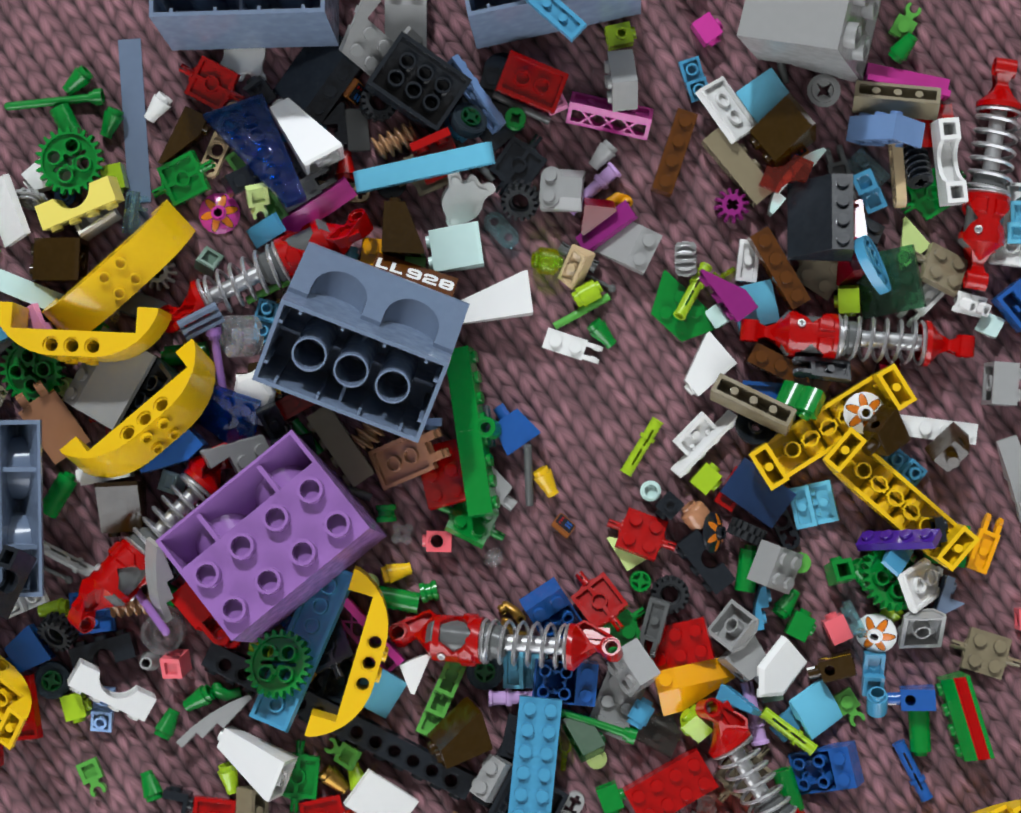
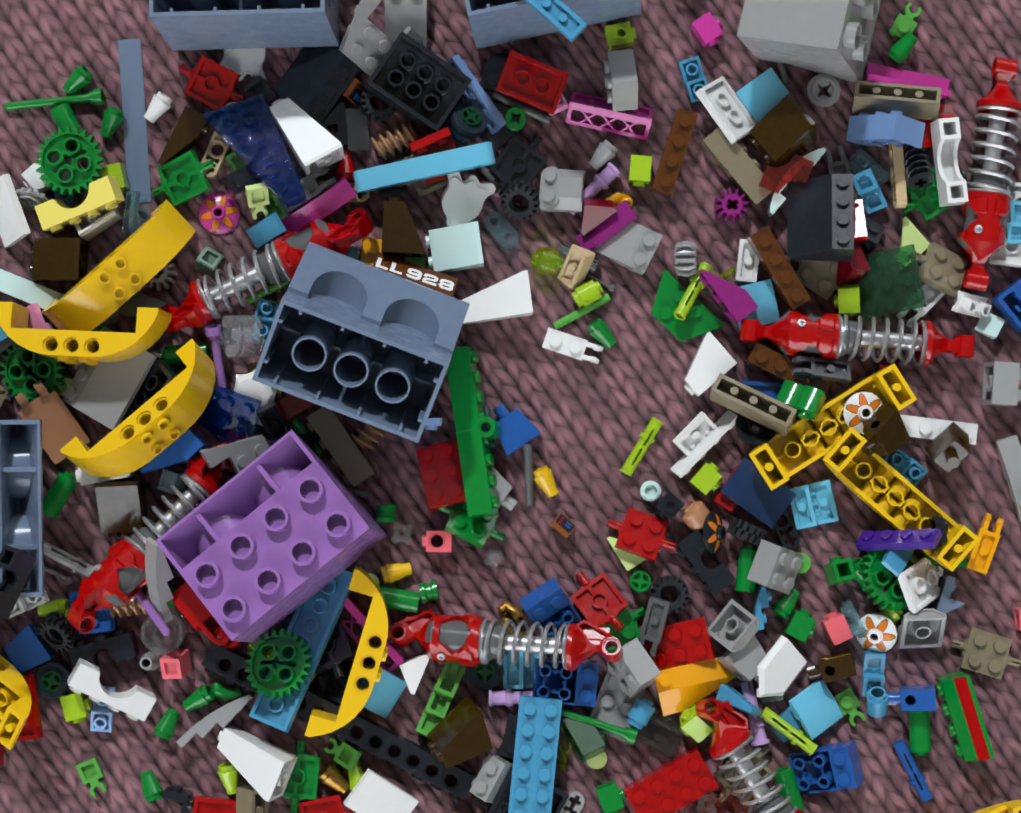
(201, 324): sand blue tile -> none
(406, 459): nougat tile -> none
(639, 170): none -> lime brick
(717, 316): light aqua slope -> none
(872, 264): dark azure piece -> none

